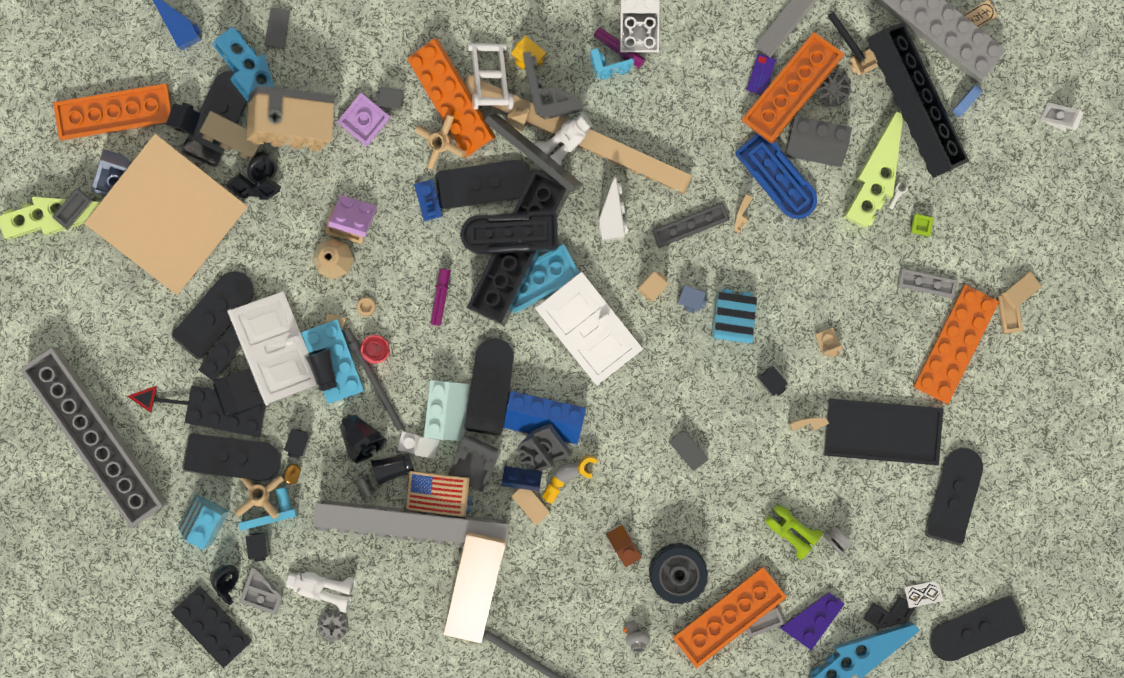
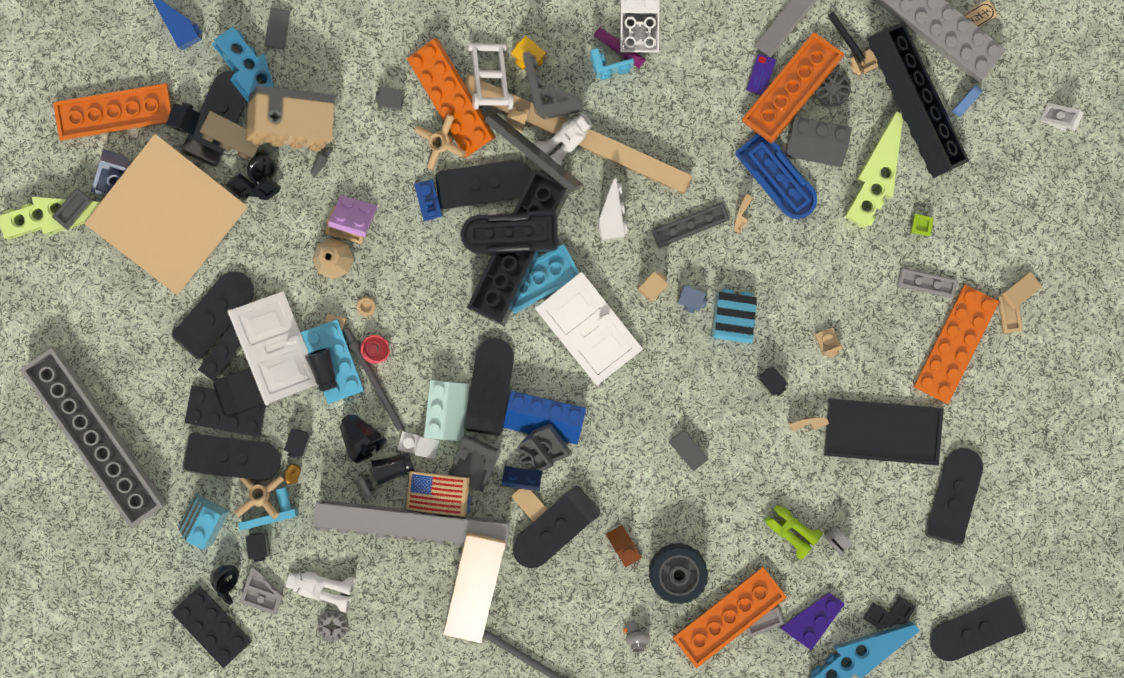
(147, 398): piece -> none
(320, 161): none -> dark grey bar
(364, 119): lavender plate -> none
(440, 297): magenta axle -> none
(554, 528): none -> black piece
(564, 474): yellow piece -> none
(896, 196): white hand -> none
(923, 594): white sticker -> none

